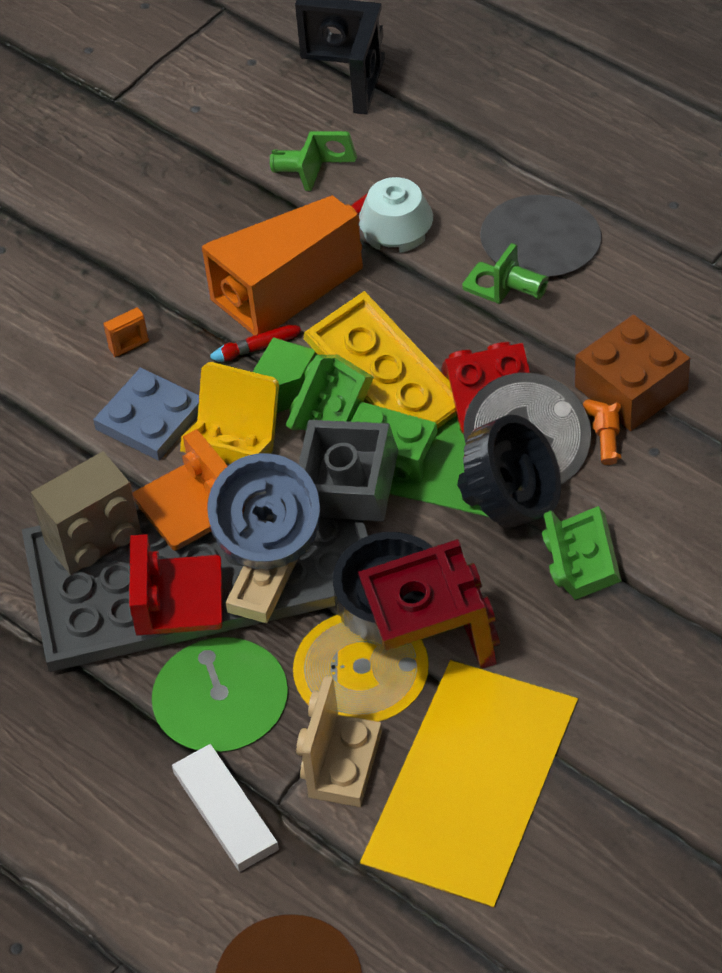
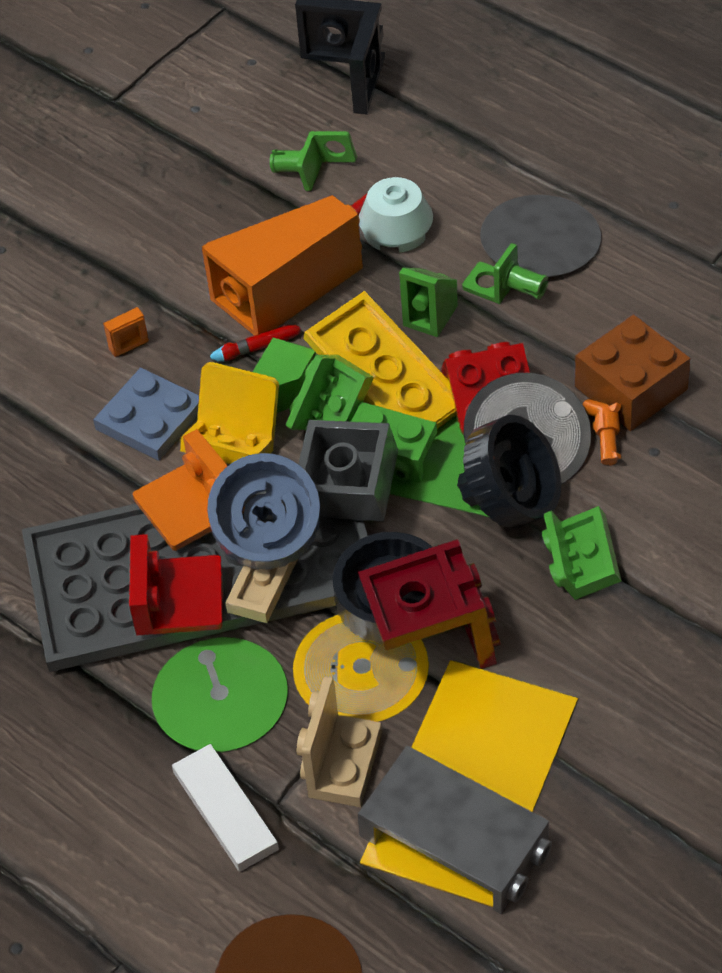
(86, 512): dark tan brick -> none
(427, 299): none -> bright green slope
(457, 825): none -> flat silver panel

